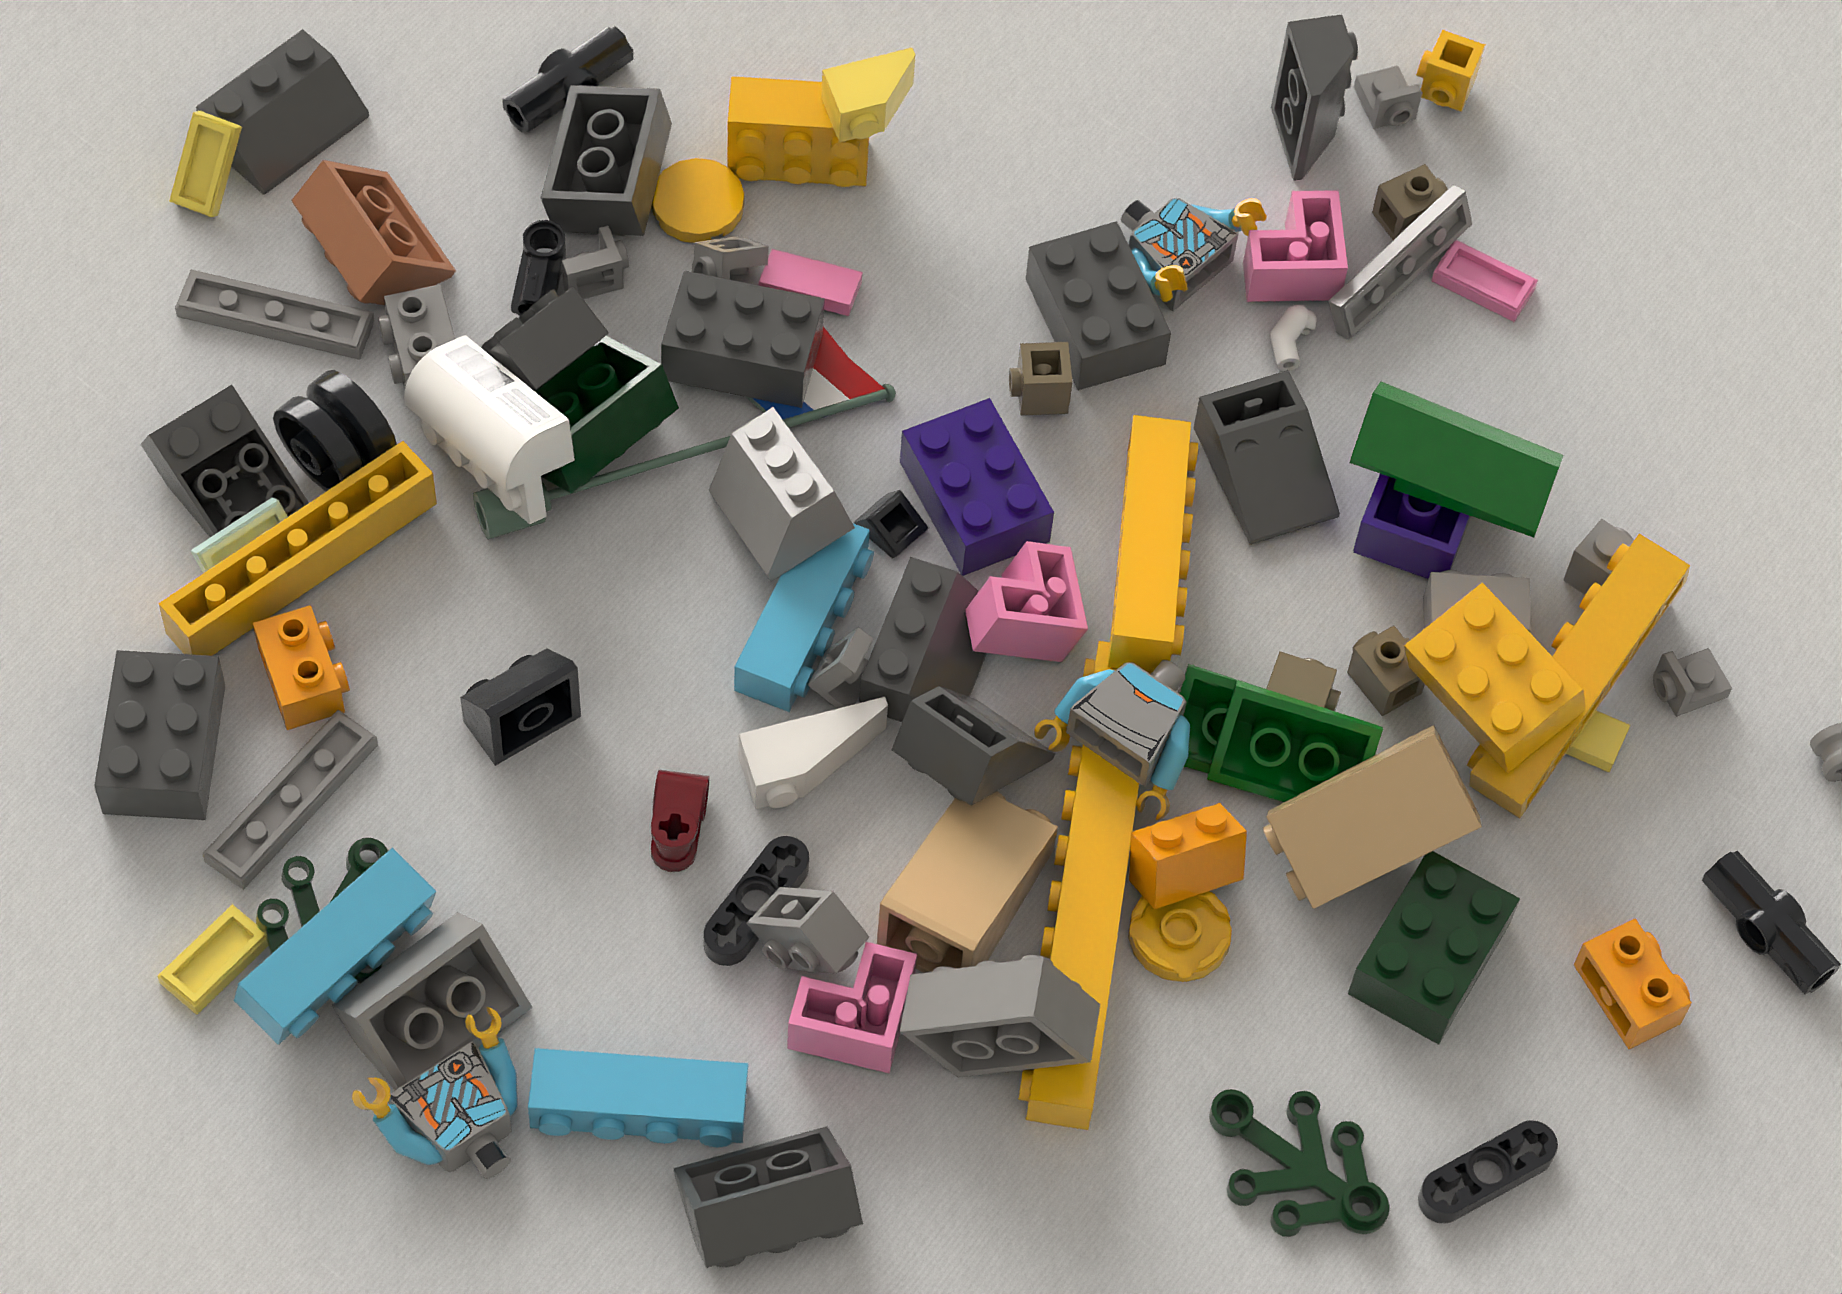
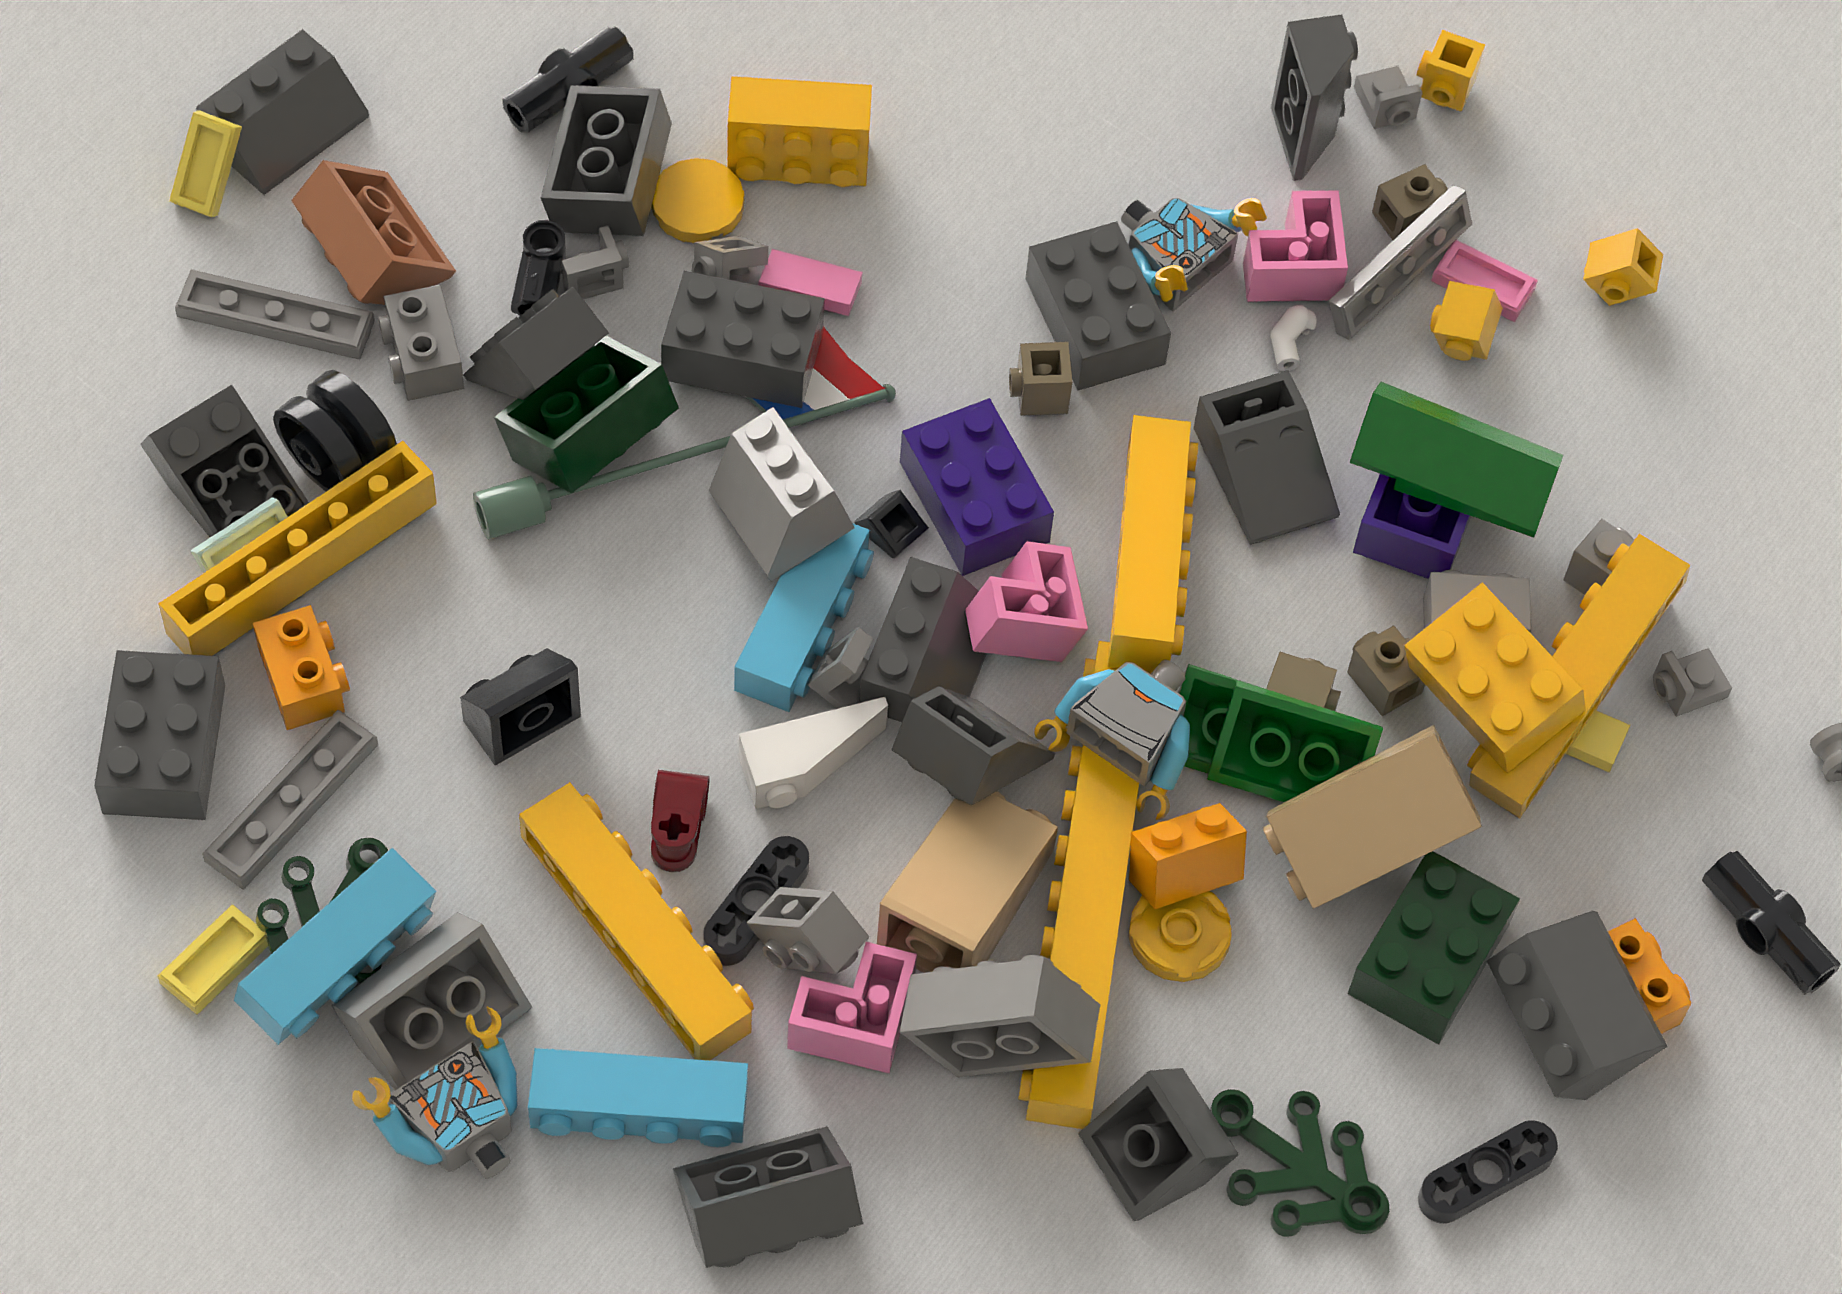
(489, 423): white brick -> none
(637, 923): none -> yellow brick
(867, 93): light yellow slope -> none
(1158, 1142): none -> dark grey slope
(1466, 321): none -> yellow brick
(1576, 1005): none -> dark grey slope
(1623, 267): none -> yellow brick

